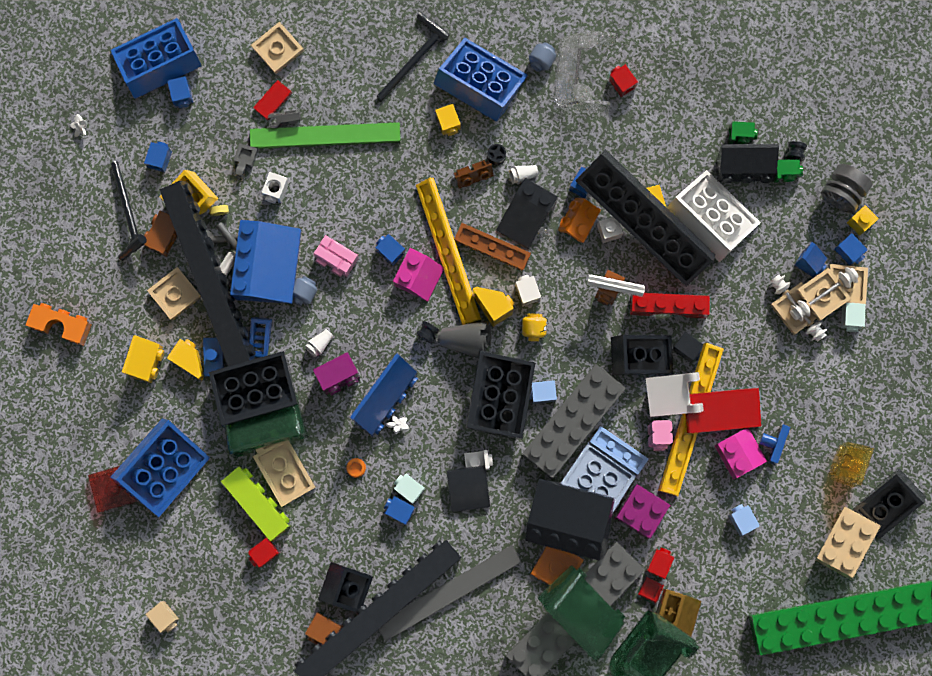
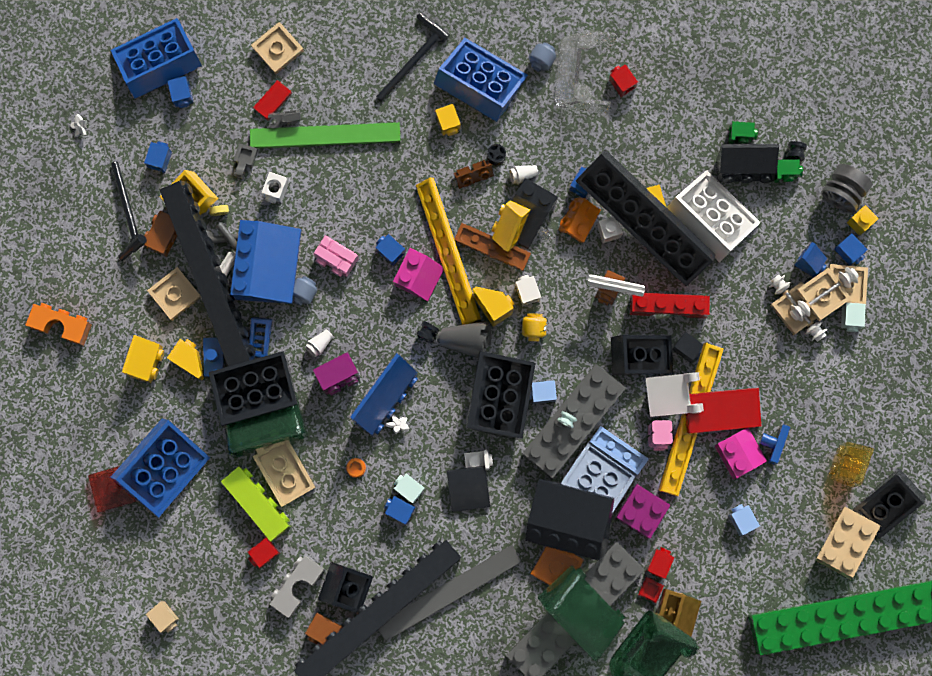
(285, 599): none -> light grey arch
(509, 225): none -> yellow slope
(567, 419): none -> light aqua bush

